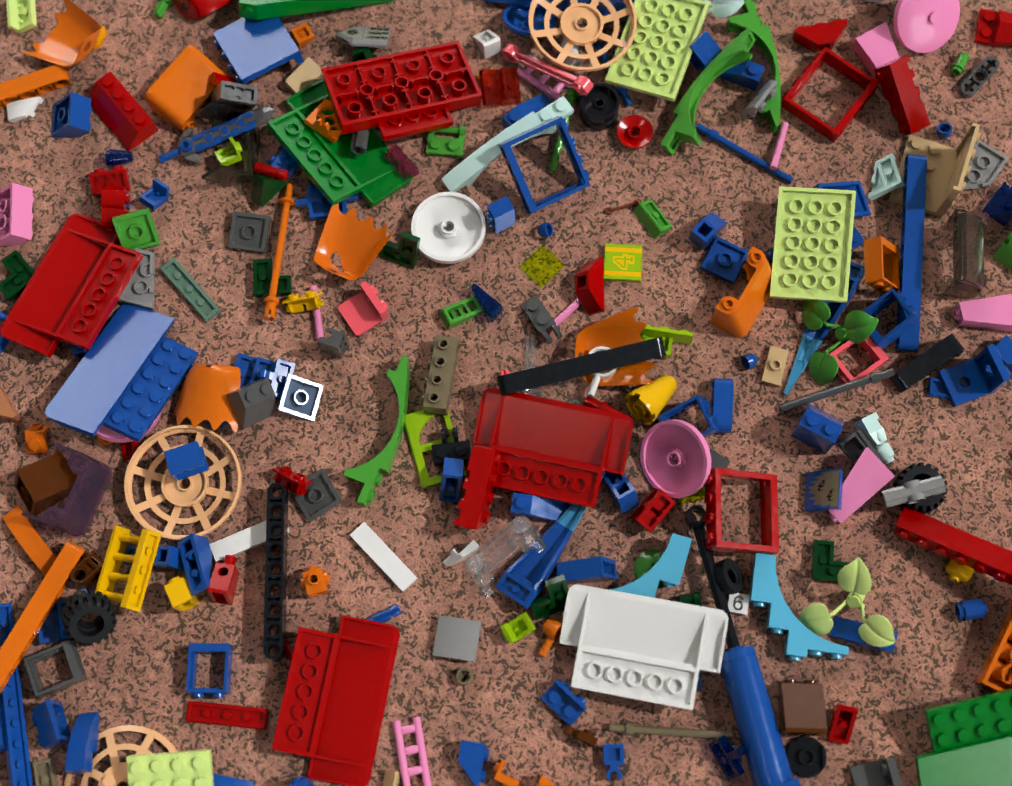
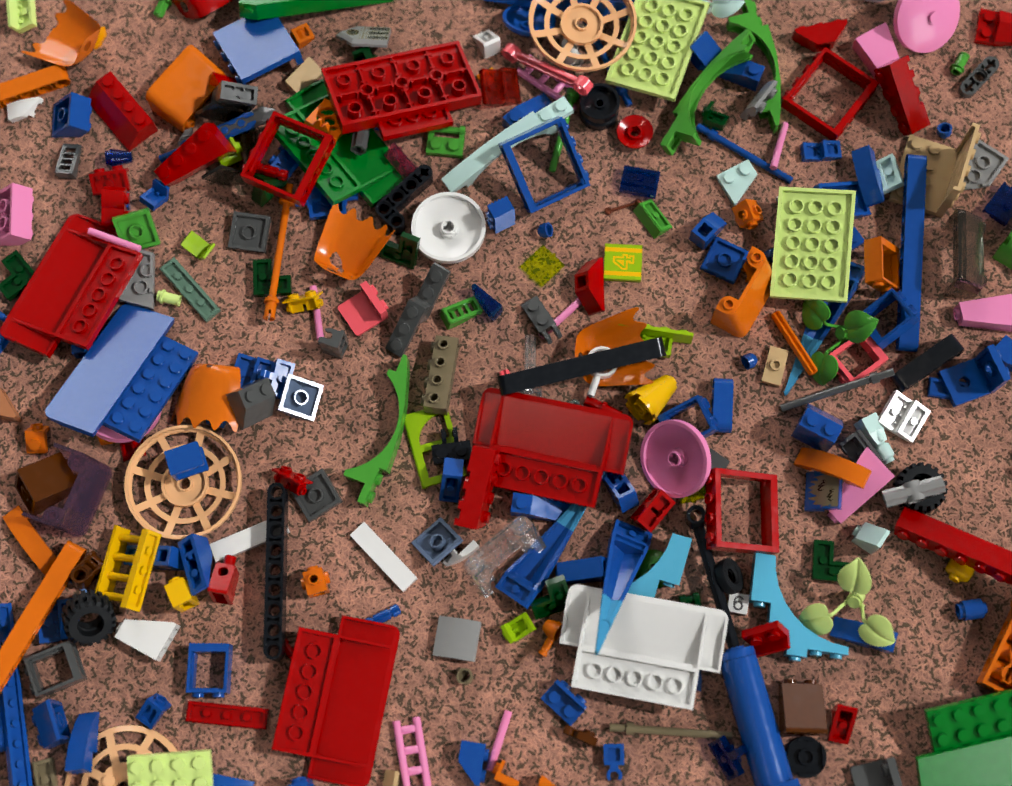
(66, 173): none -> dark grey slope
(113, 239): none -> bright pink bar
(147, 636): none -> white slope
(153, 710): none -> blue bracket
(169, 298): none -> yellowish green pin
(195, 154): none -> red wedge
(197, 246): none -> lime bracket
(314, 170): none -> red window
(401, 191): none -> black beam
(418, 309): none -> dark grey bracket
(437, 541): none -> sand blue slope
(498, 740): none -> bright pink bar
(624, 556): none -> blue plate
(639, 181): none -> clear blue plate
(714, 119): none -> dark green bracket
(737, 180): none -> light aqua wing
(747, 214): none -> orange brick
(767, 638): none -> red bracket
(794, 343): none -> orange axle
(824, 151): none -> blue slope
(833, 465): none -> orange slope
(868, 175): none -> blue slope
(869, 537): none -> light aqua slope
(903, 416): none -> white slope

